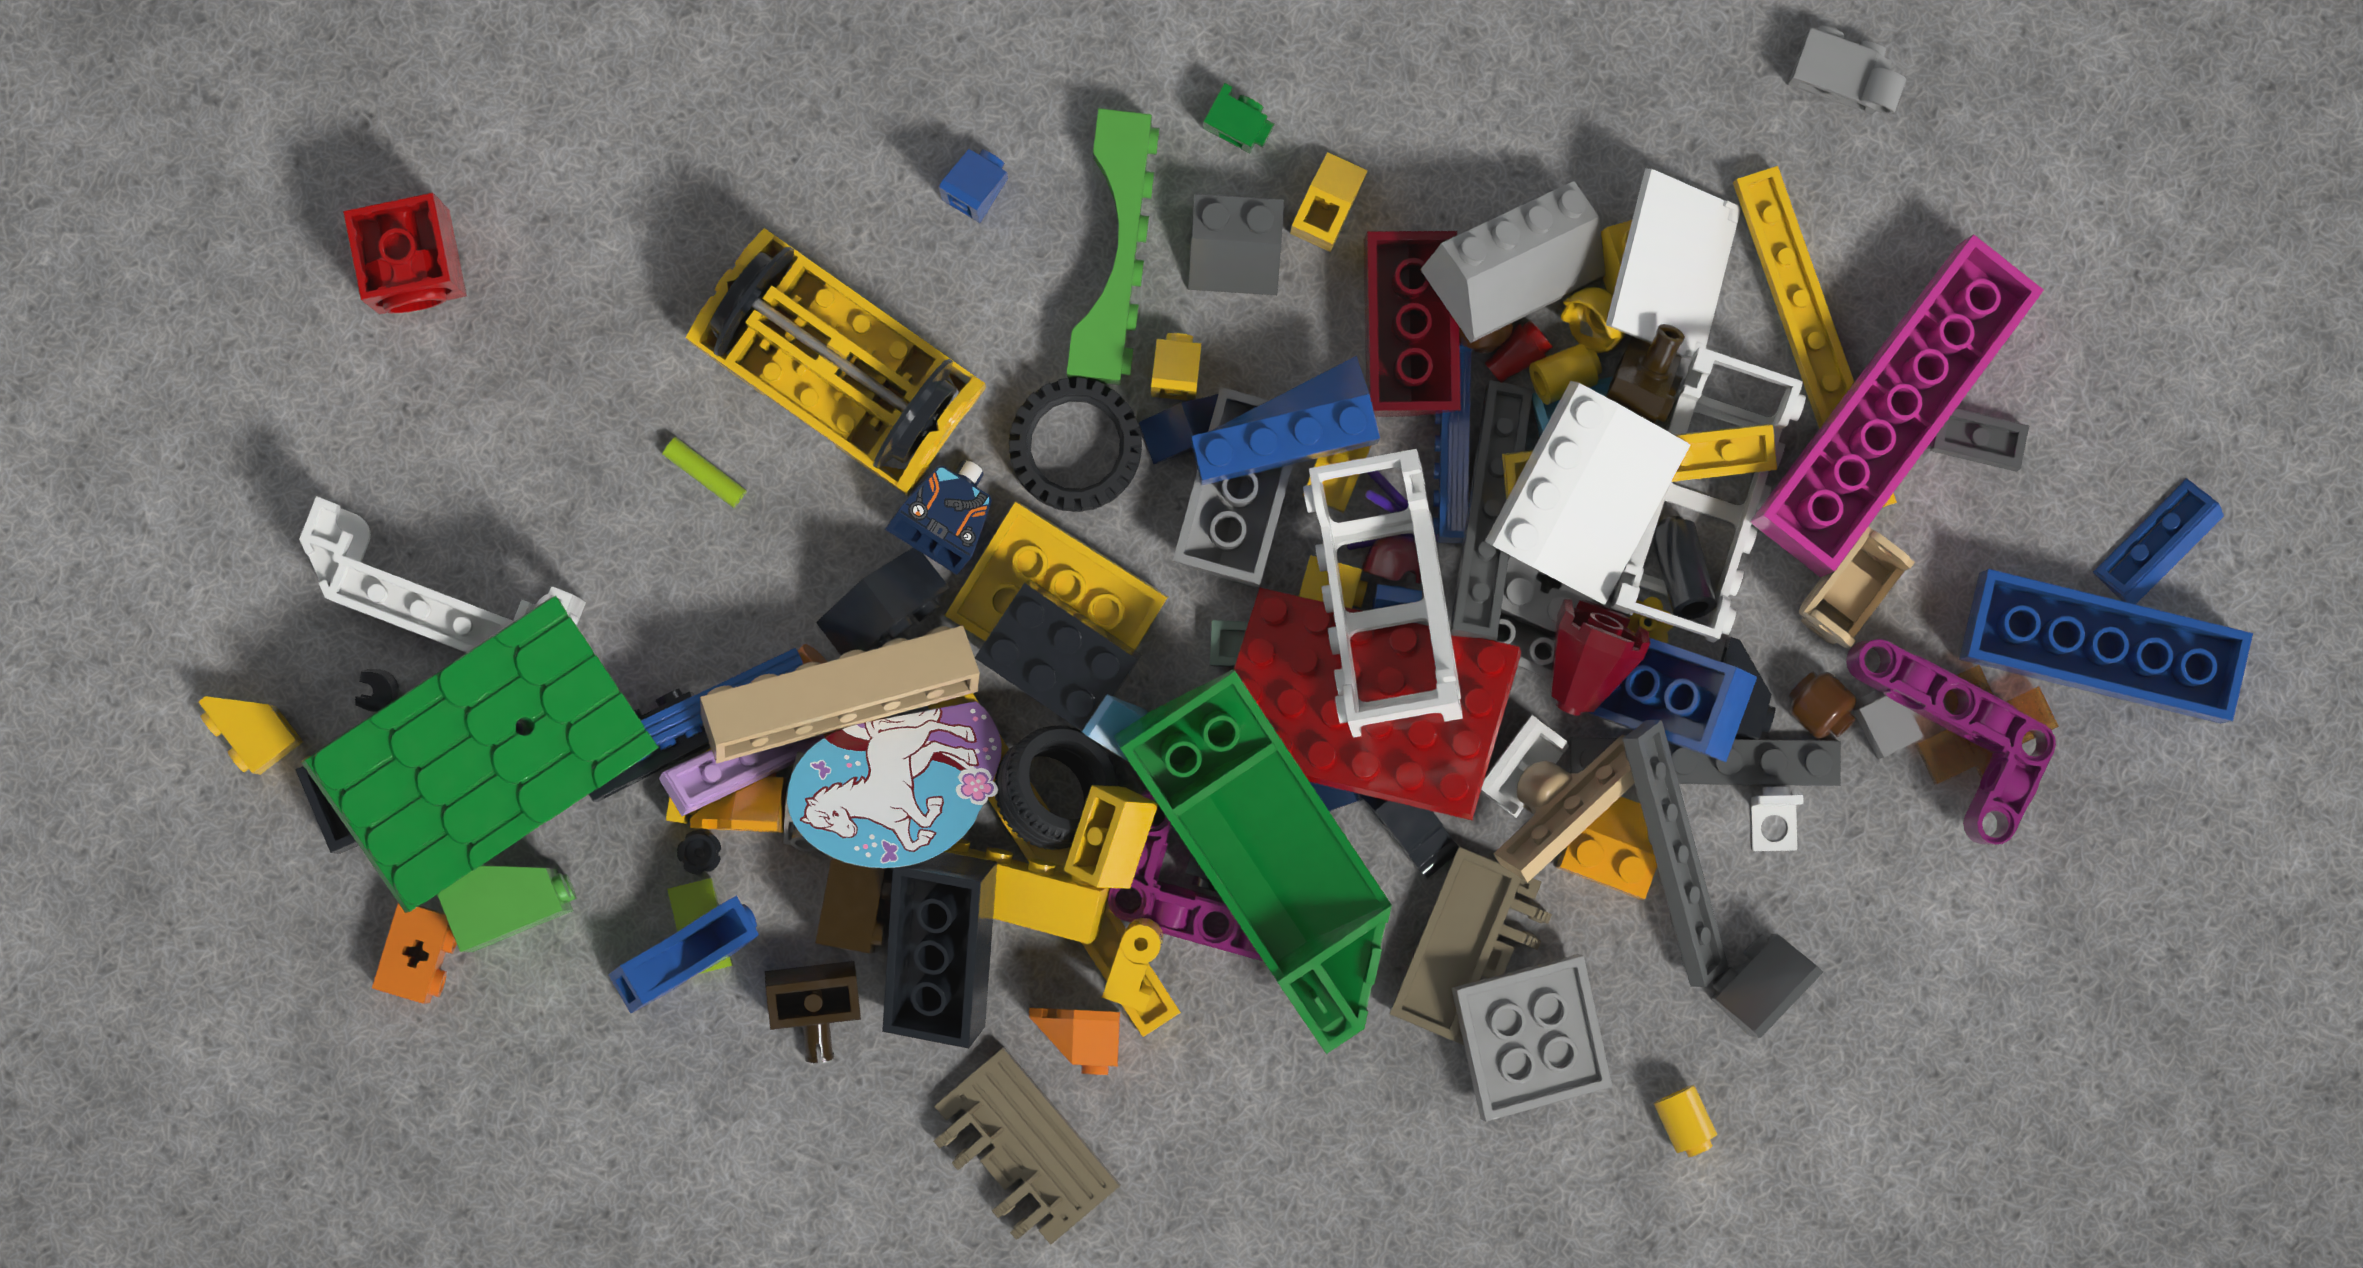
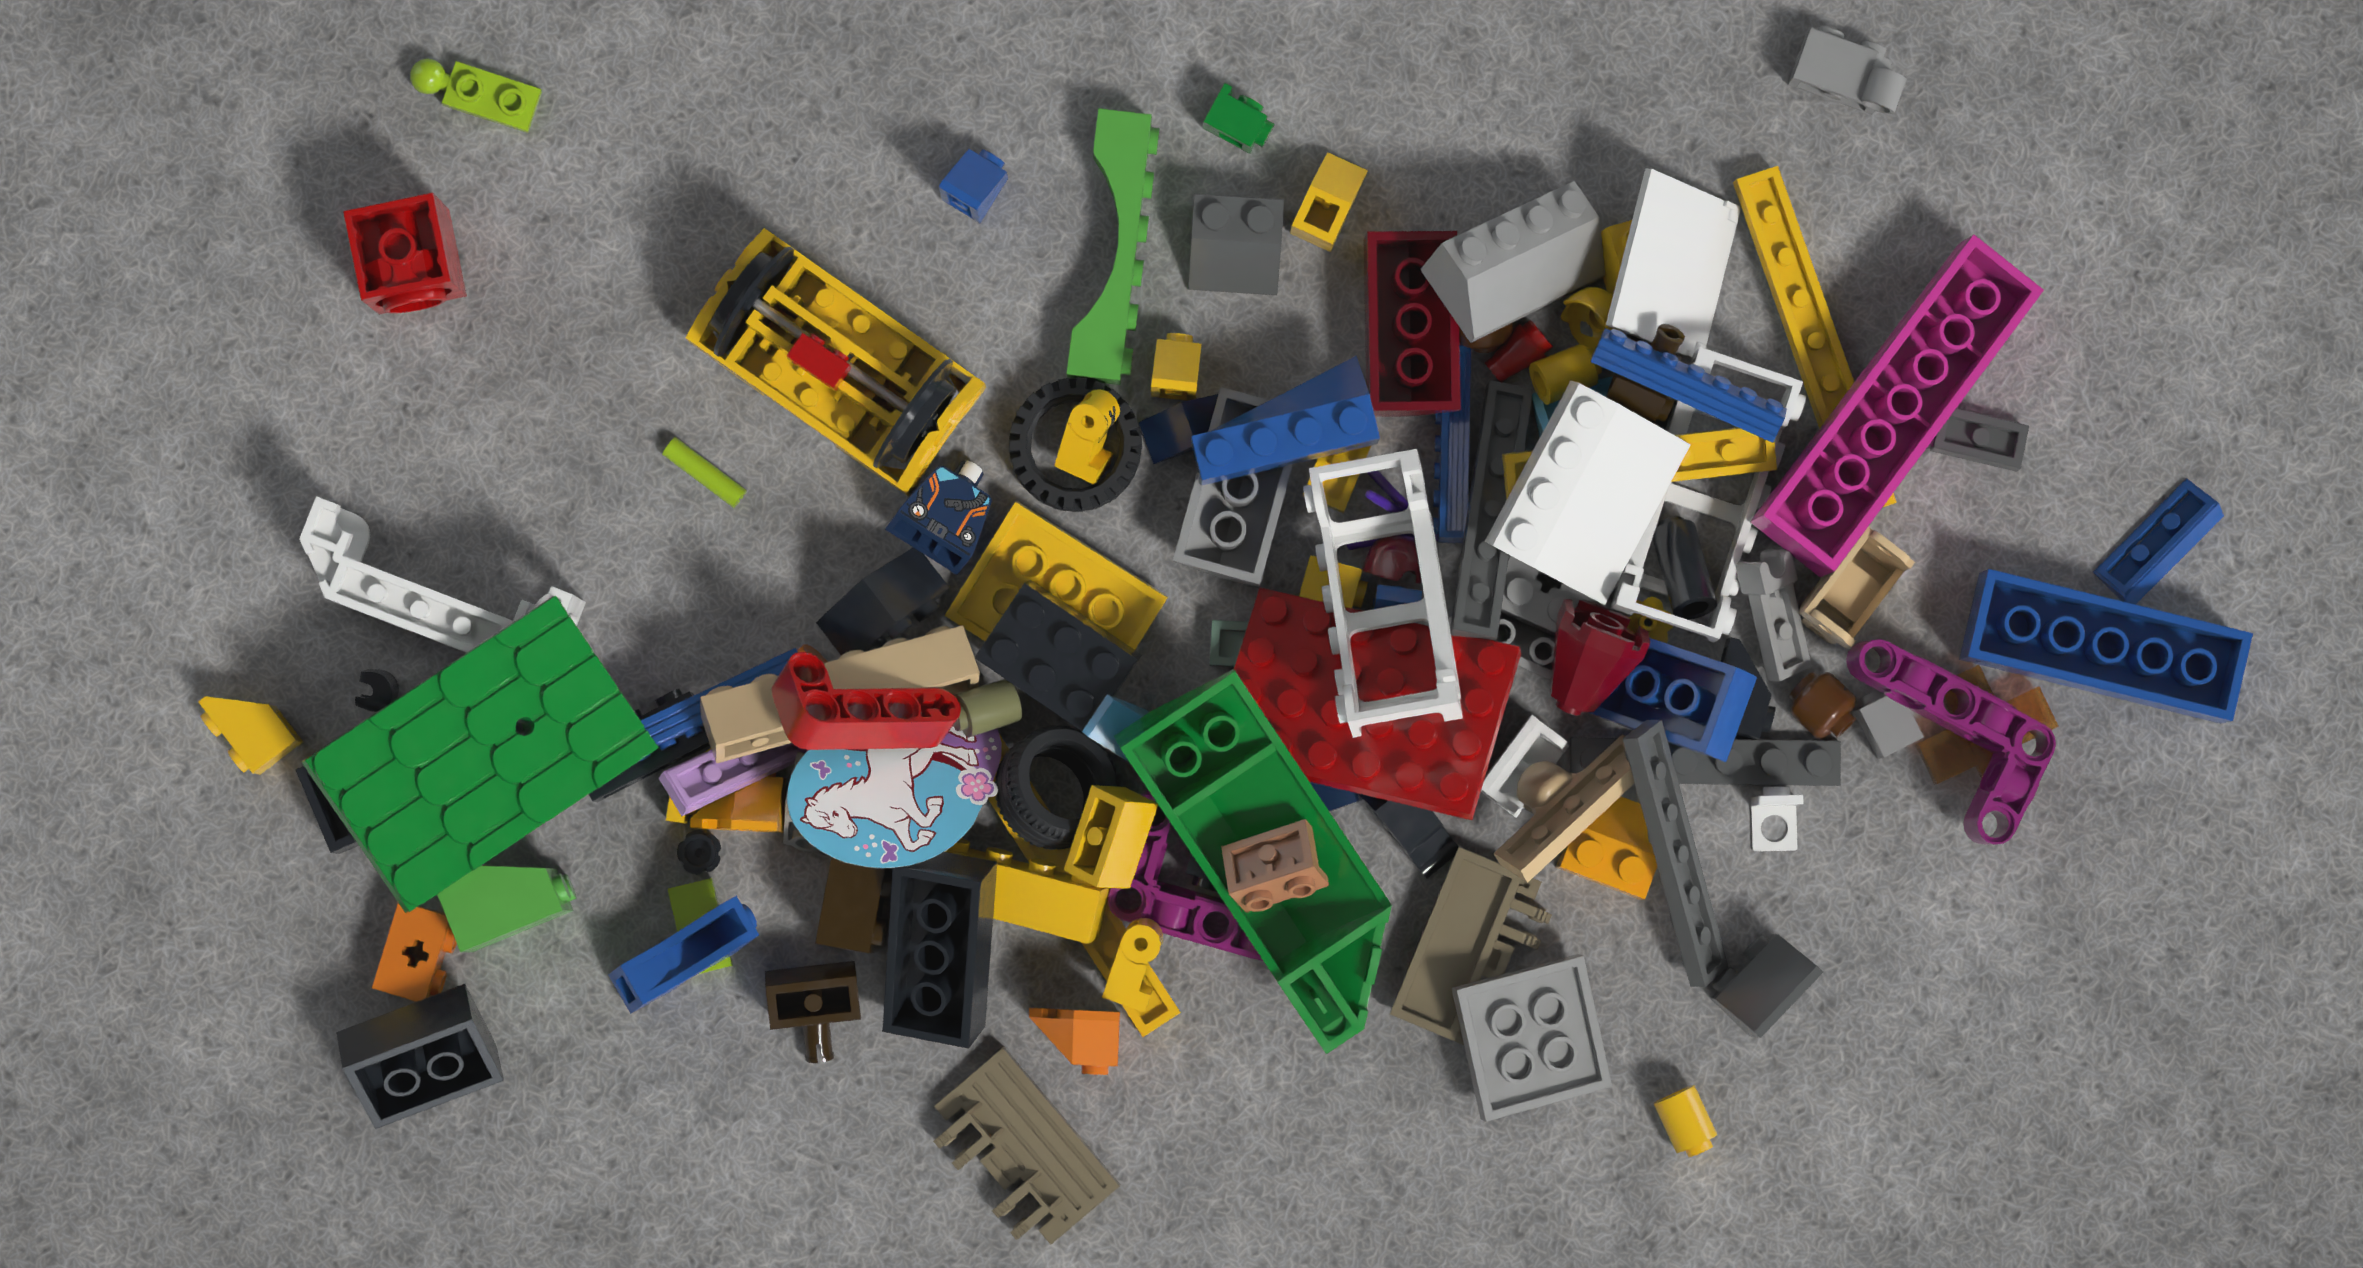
(419, 1056): none -> black brick
(478, 93): none -> lime plate
(818, 361): none -> red piece
(833, 719): none -> red beam
(988, 708): none -> olive brick
(1085, 435): none -> yellow leg
(1273, 867): none -> nougat bracket
(1689, 384): none -> blue piece
(1775, 612): none -> light grey plate

